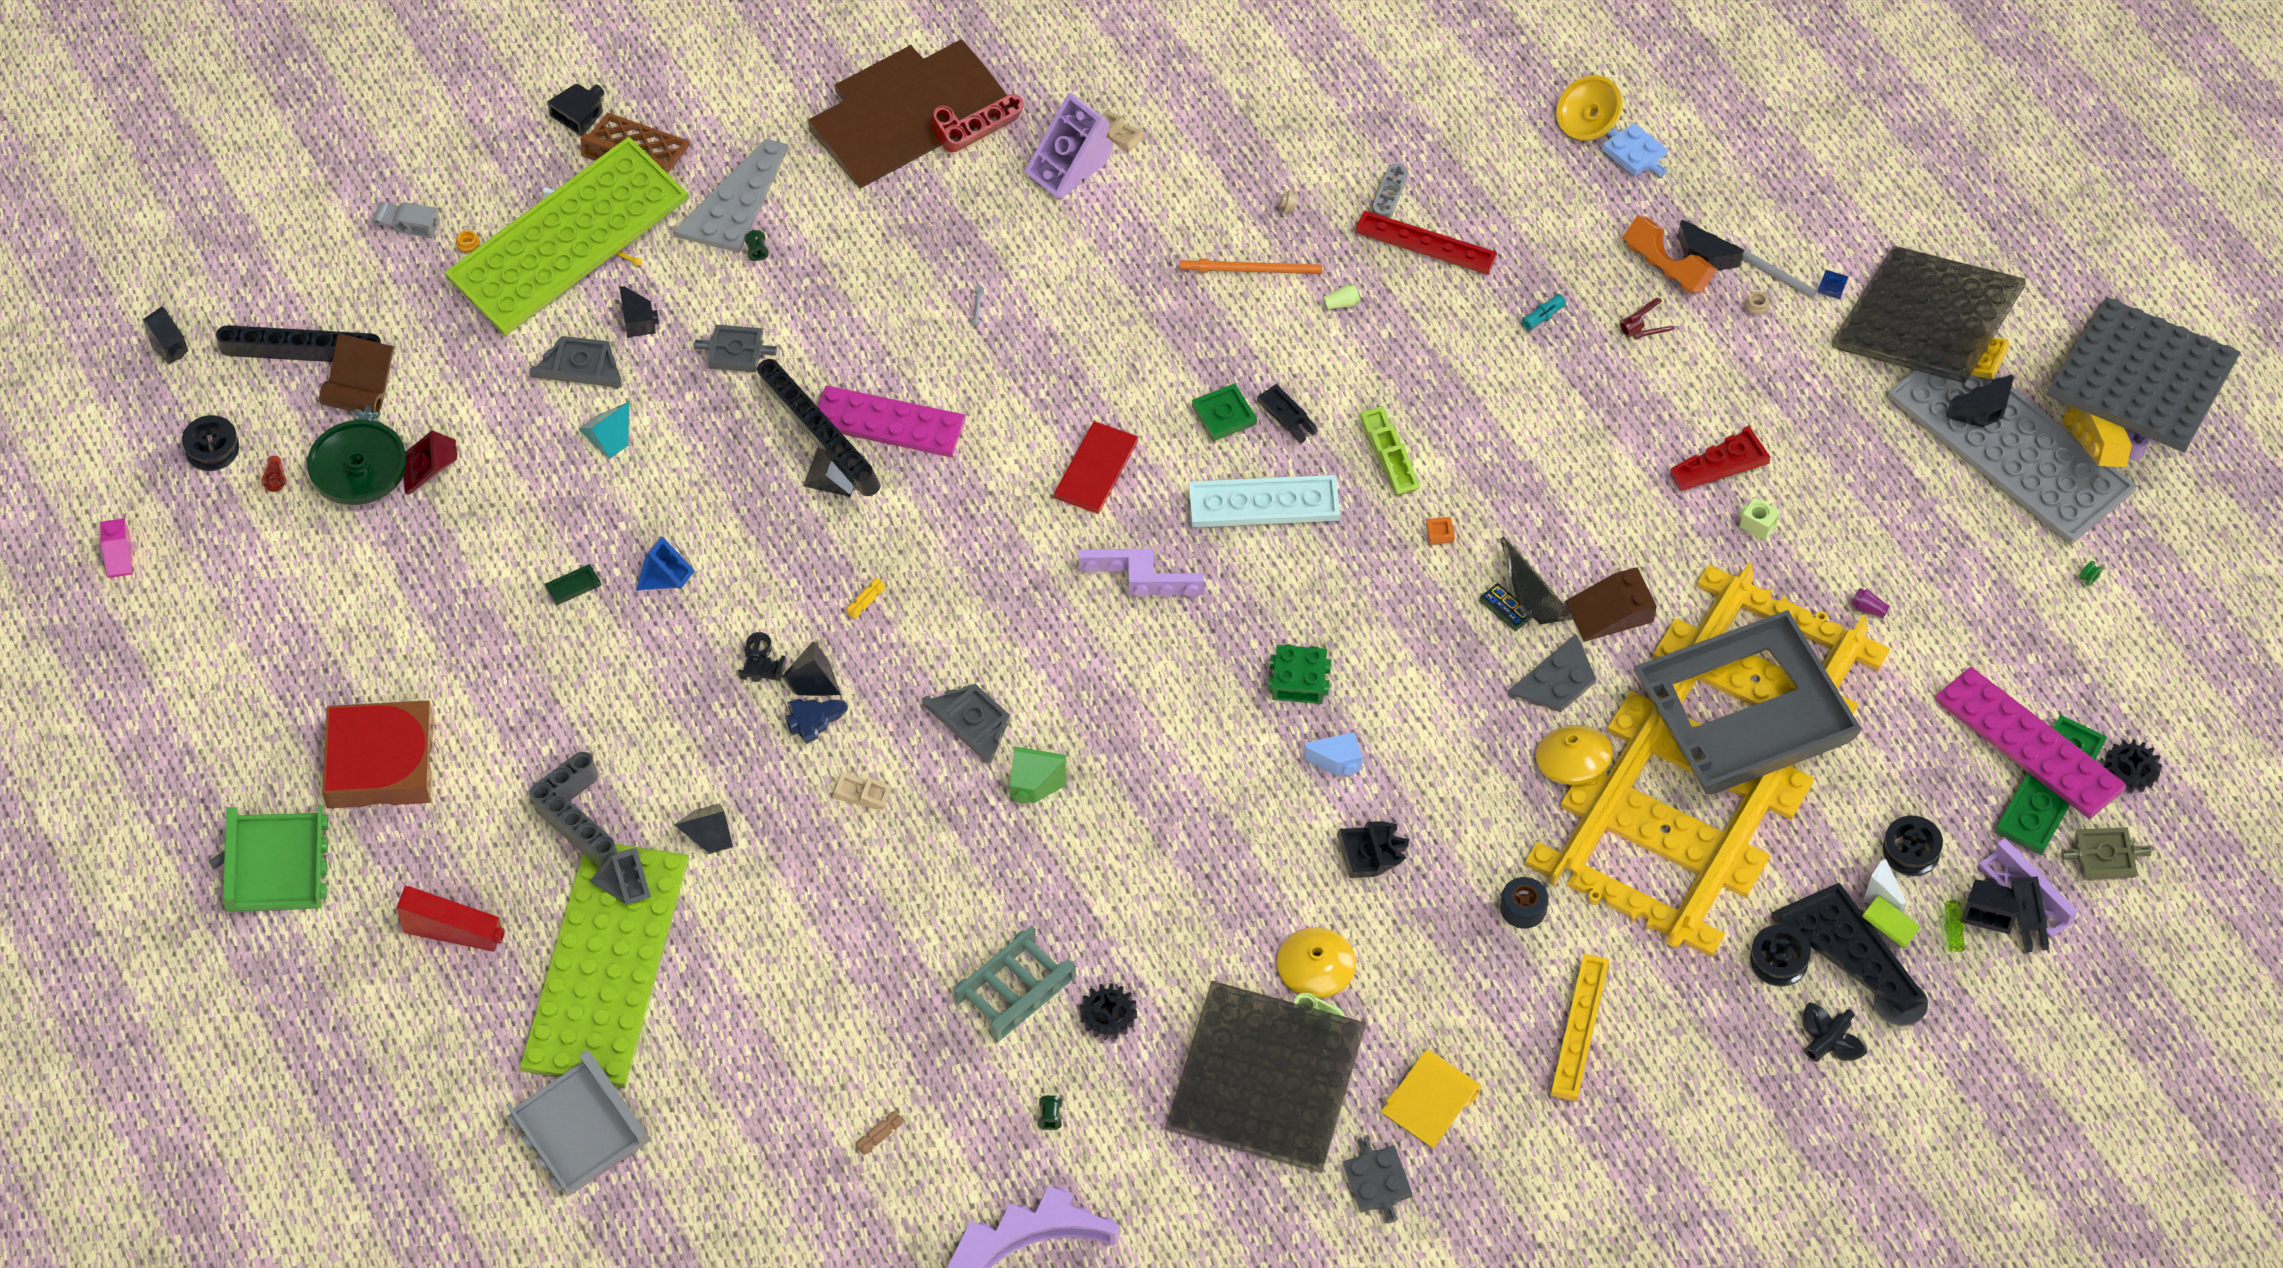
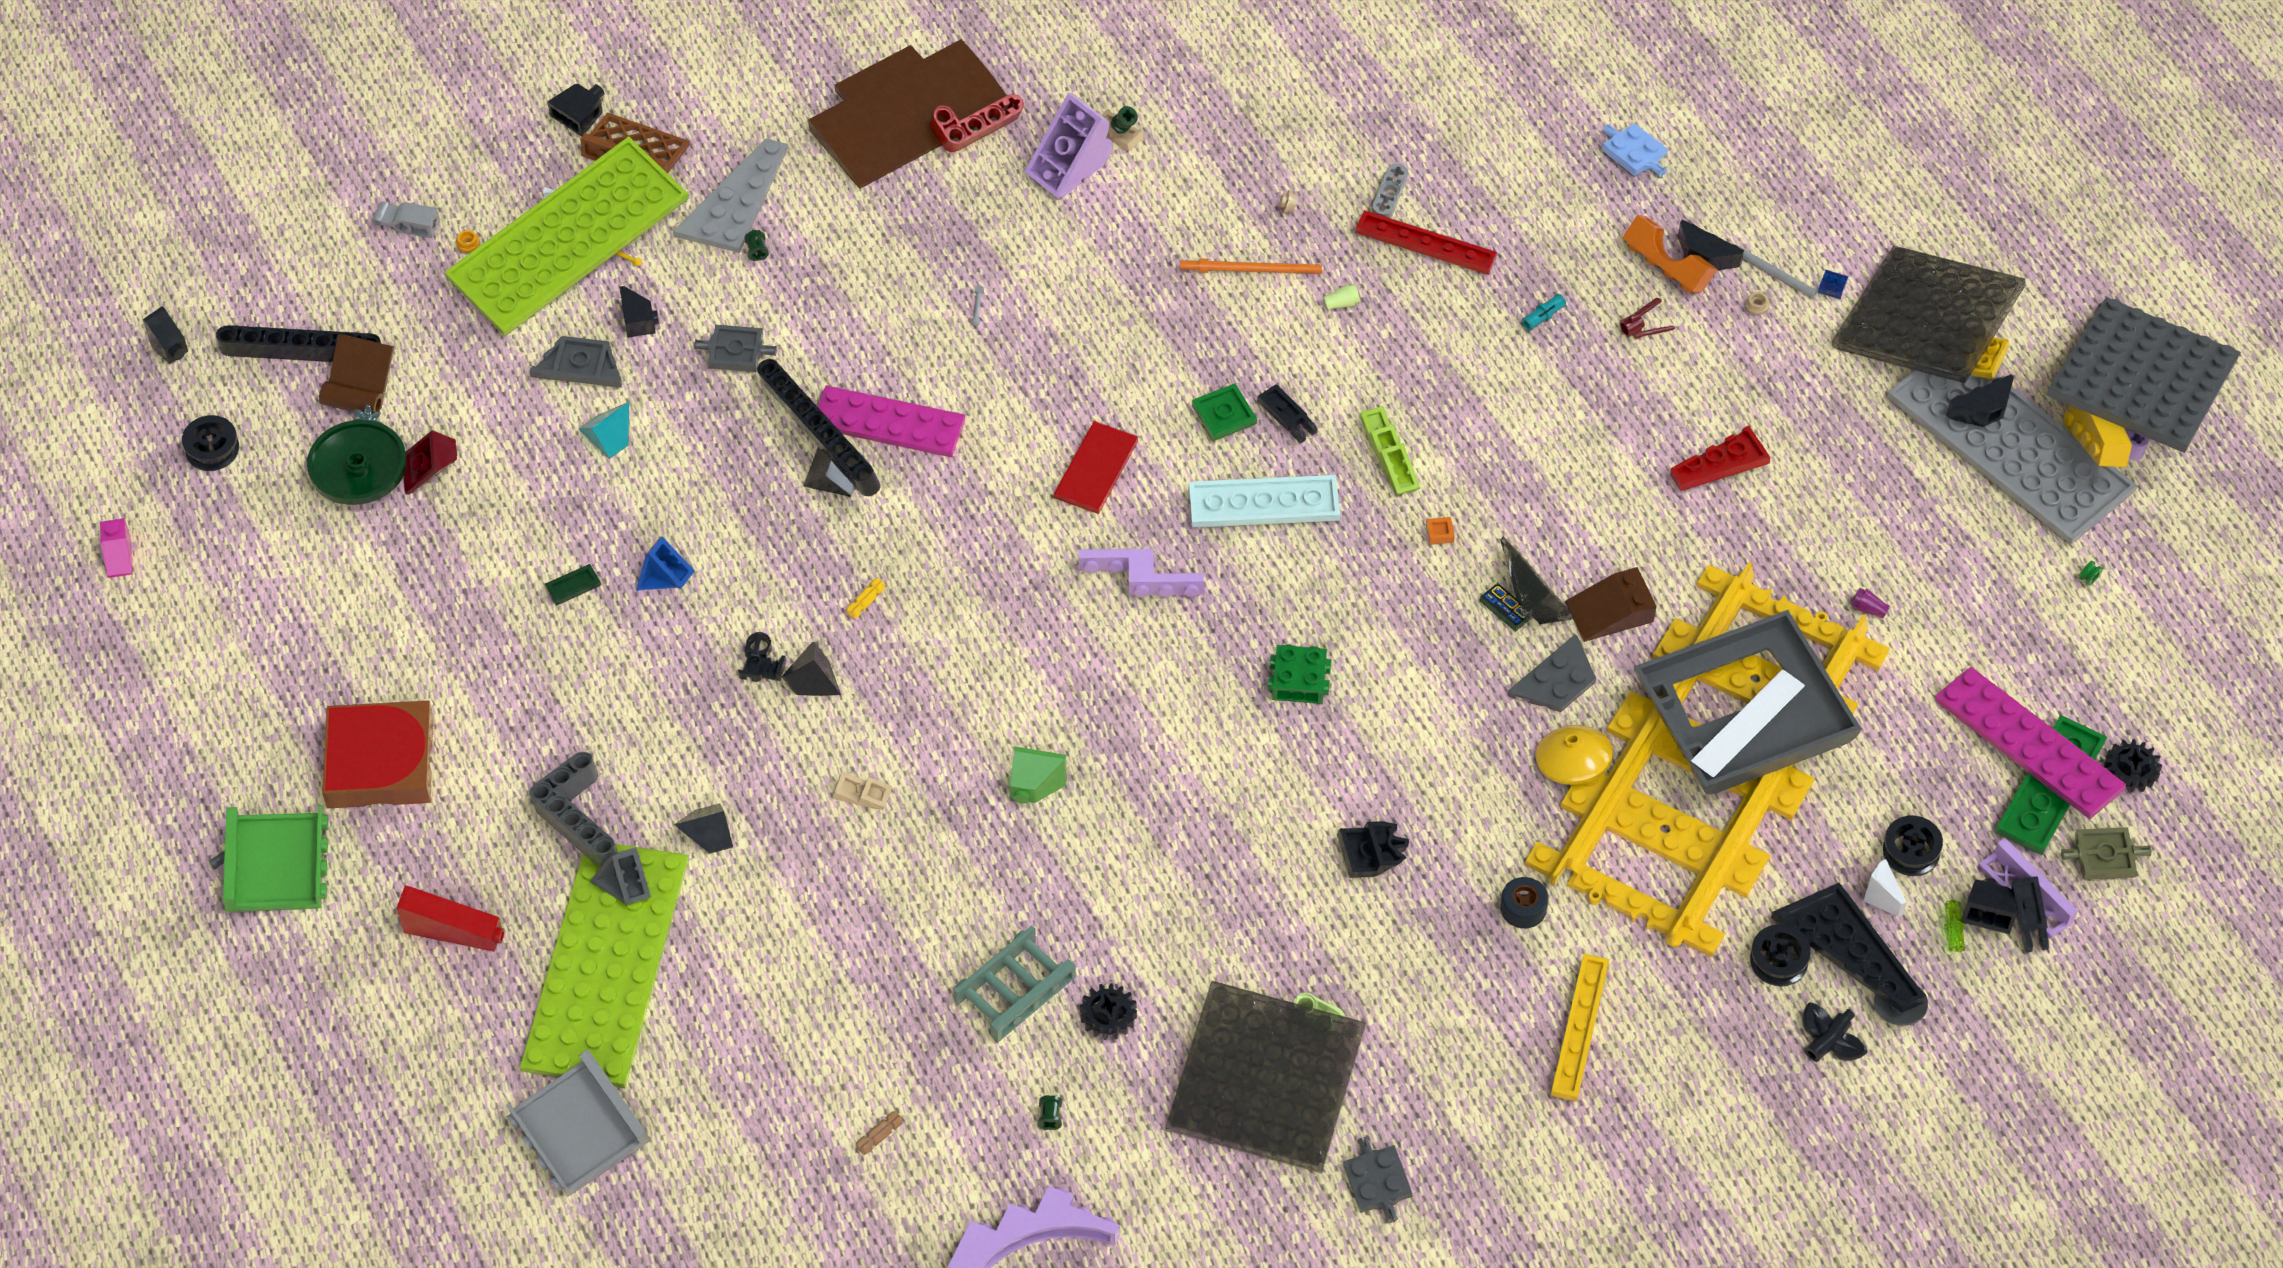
(273, 475): clear red cone -> none
(813, 717): dark blue rock -> none
(972, 718): dark grey wing -> none
(1124, 119): none -> dark green bush
(1314, 974): yellow dish -> none
(1335, 754): light blue slope -> none
(1431, 1098): yellow door -> none
(1584, 99): yellow dish -> none
(1747, 723): none -> white sticker
(1767, 520): yellowish green brick -> none
(1891, 921): lime slope -> none

